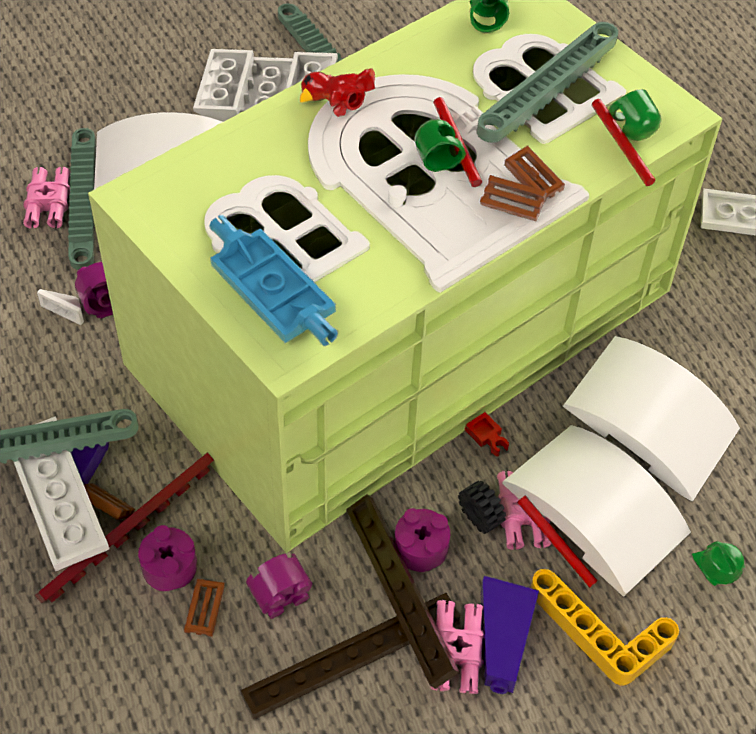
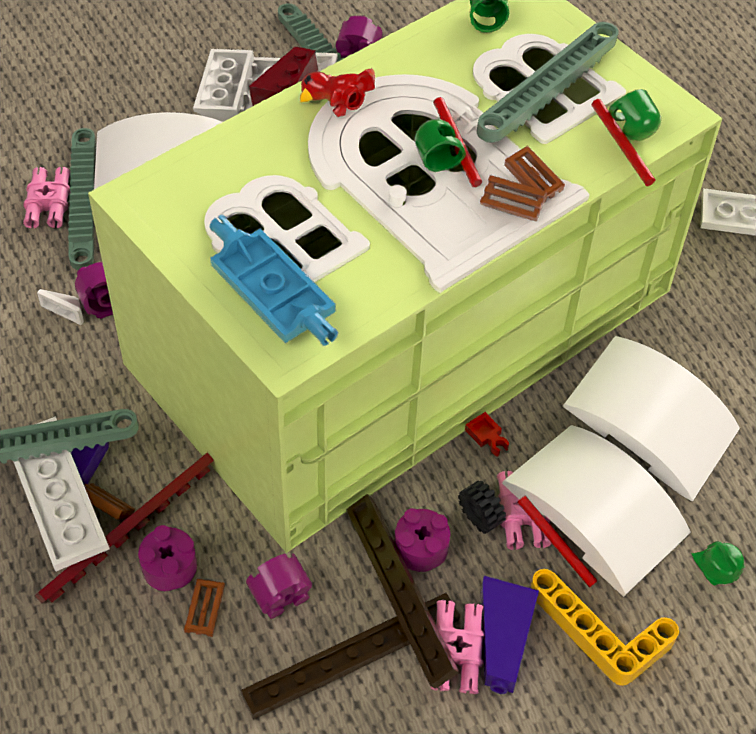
(284, 74): none -> dark red wedge
(357, 34): none -> magenta brick

